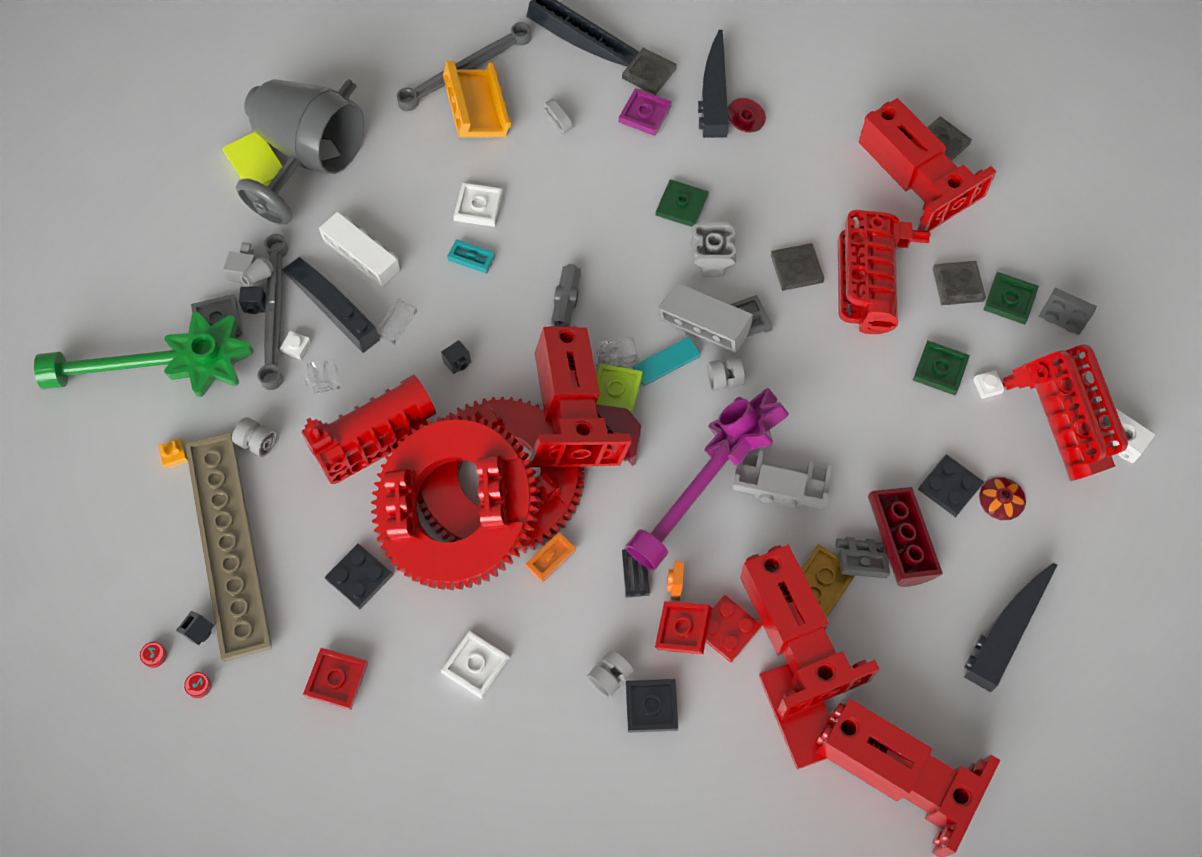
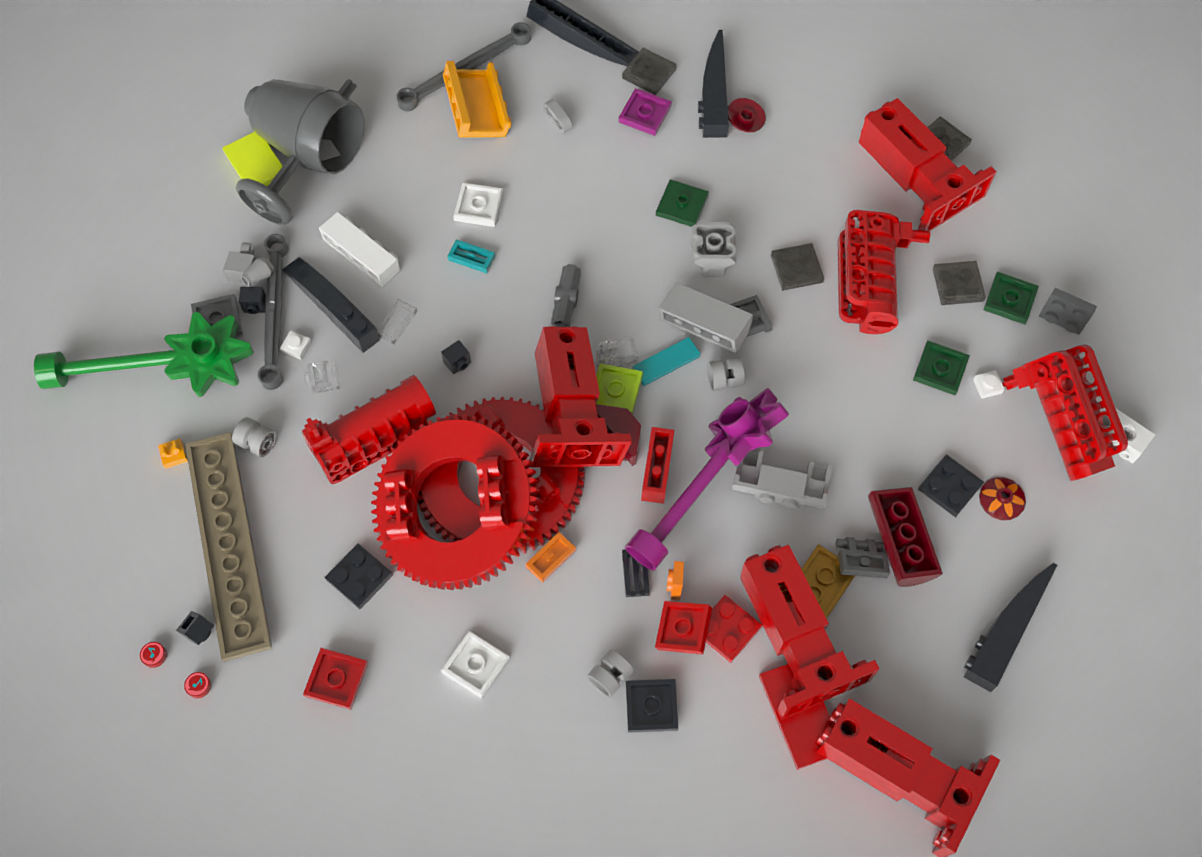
(657, 465): none -> red brick

